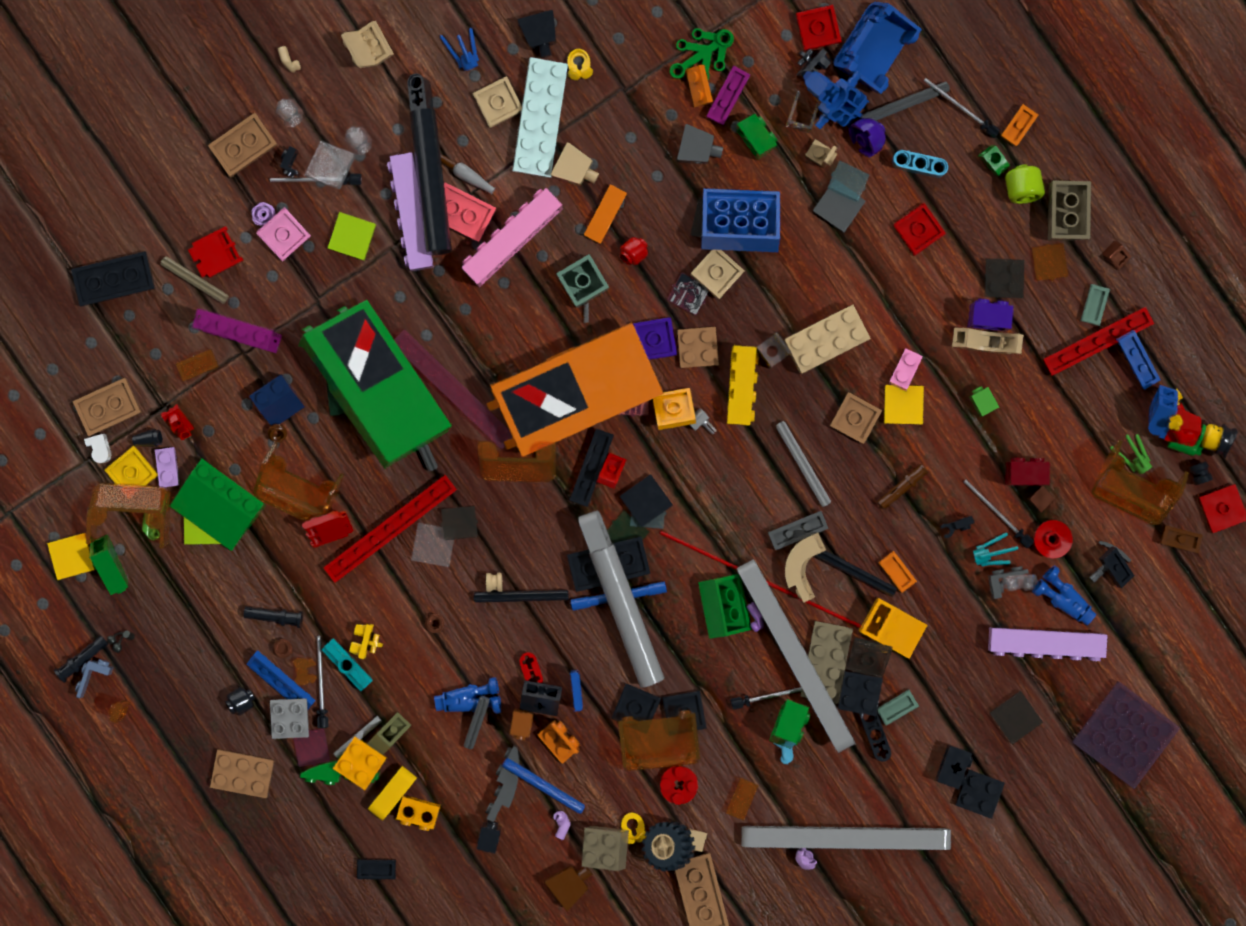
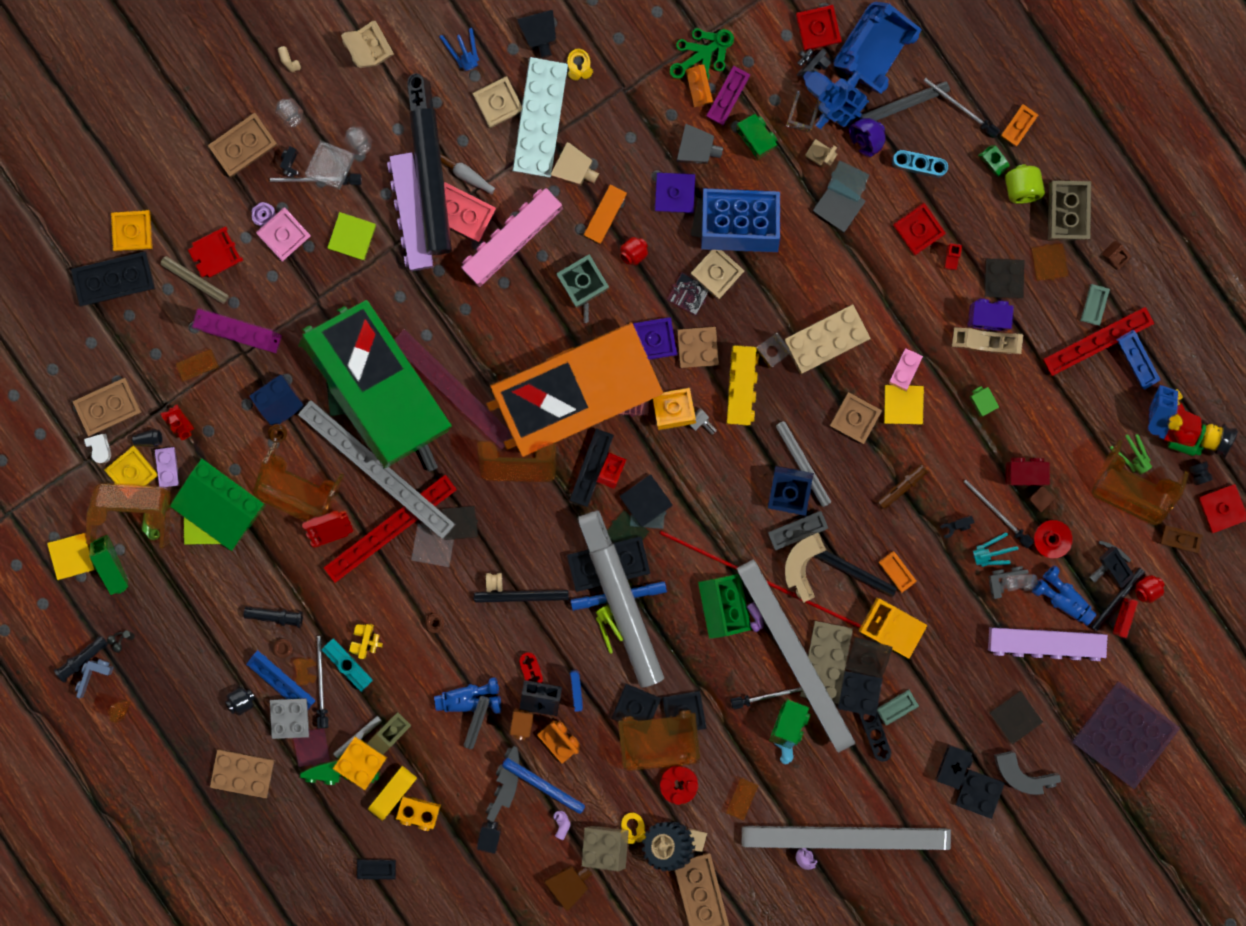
(131, 230): none -> light orange tile
(370, 464): none -> light grey plate
(605, 615): none -> lime plant
(675, 193): none -> dark purple plate
(790, 490): none -> dark blue brick
(952, 256): none -> red piece
(1010, 771): none -> dark grey arch
(1118, 599): none -> black bar
(1125, 617): none -> red tile
(1150, 589): none -> red head

